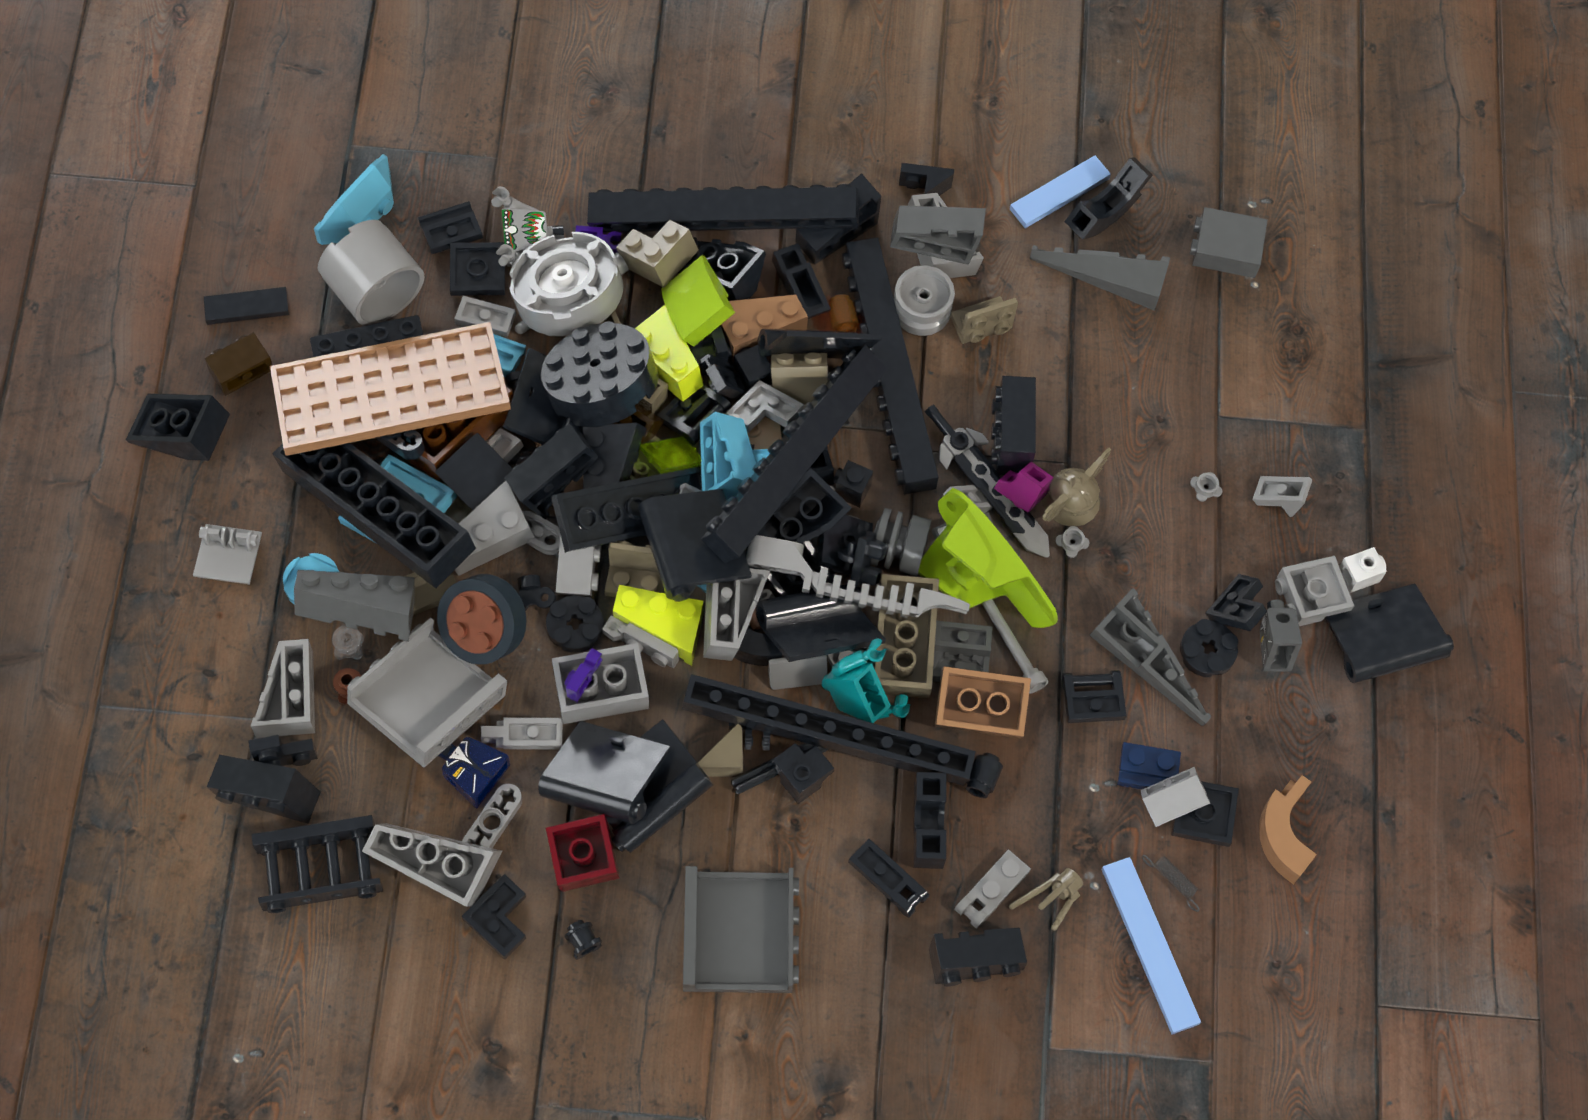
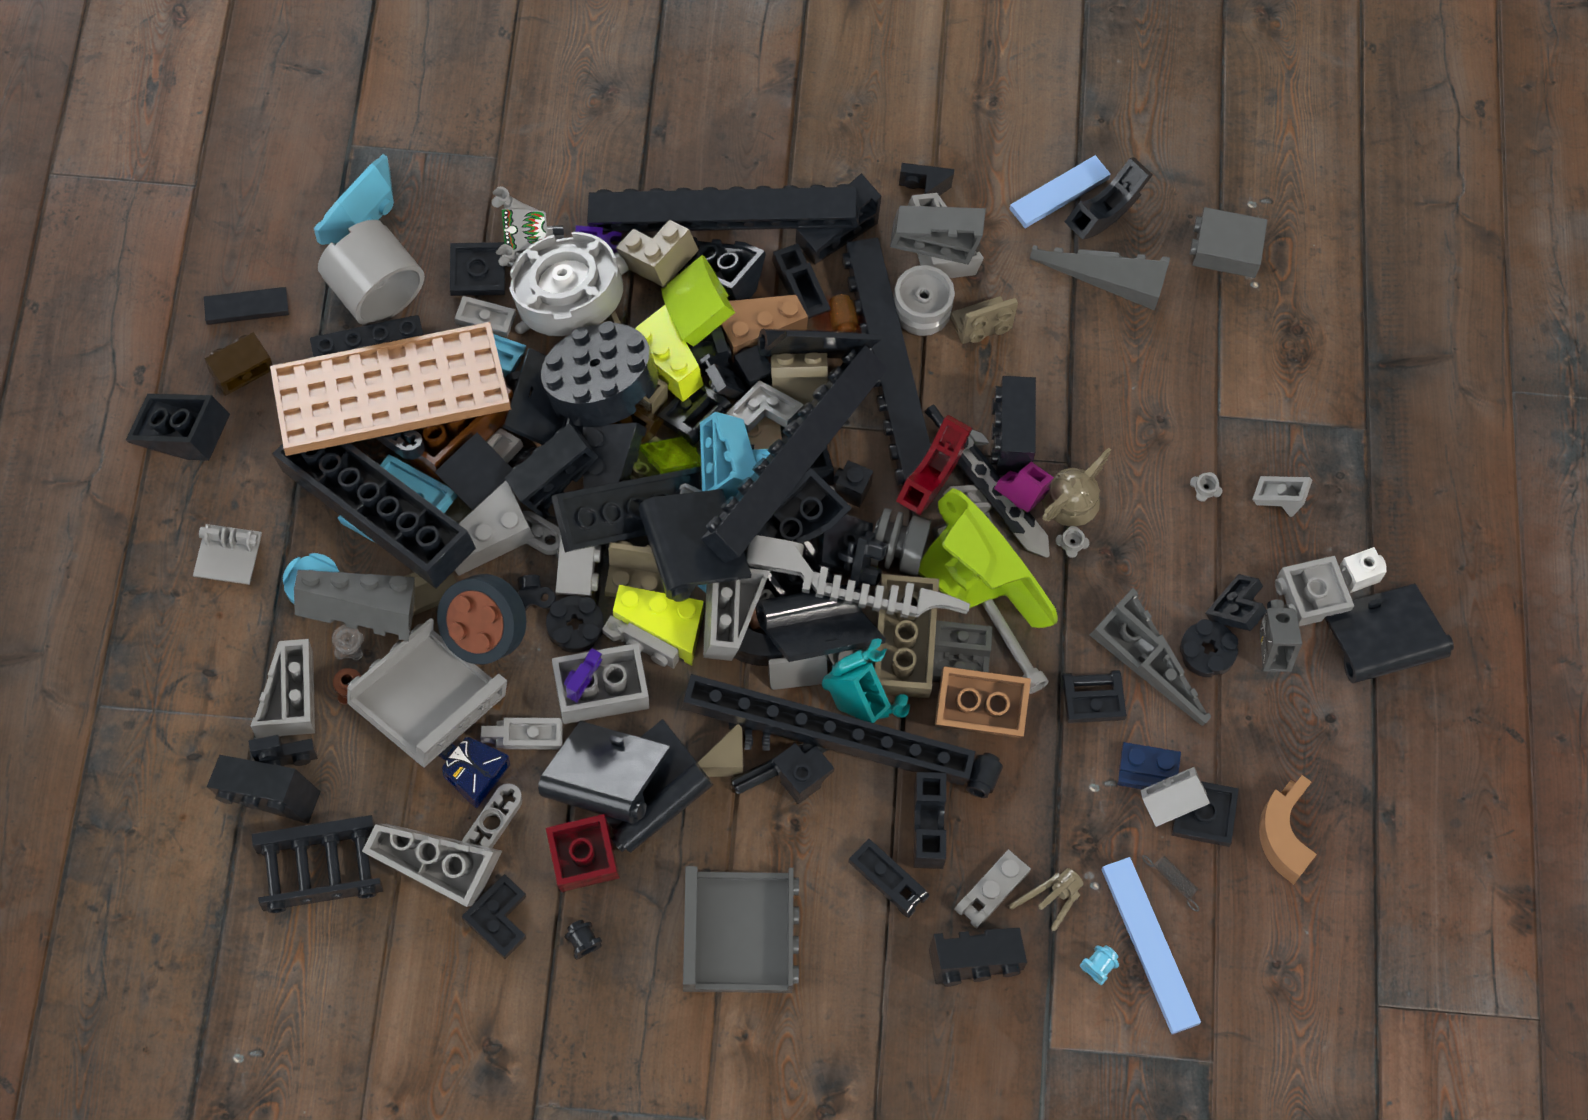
(449, 226): black plate -> none
(936, 467): none -> dark red arch
(1100, 963): none -> medium azure brick

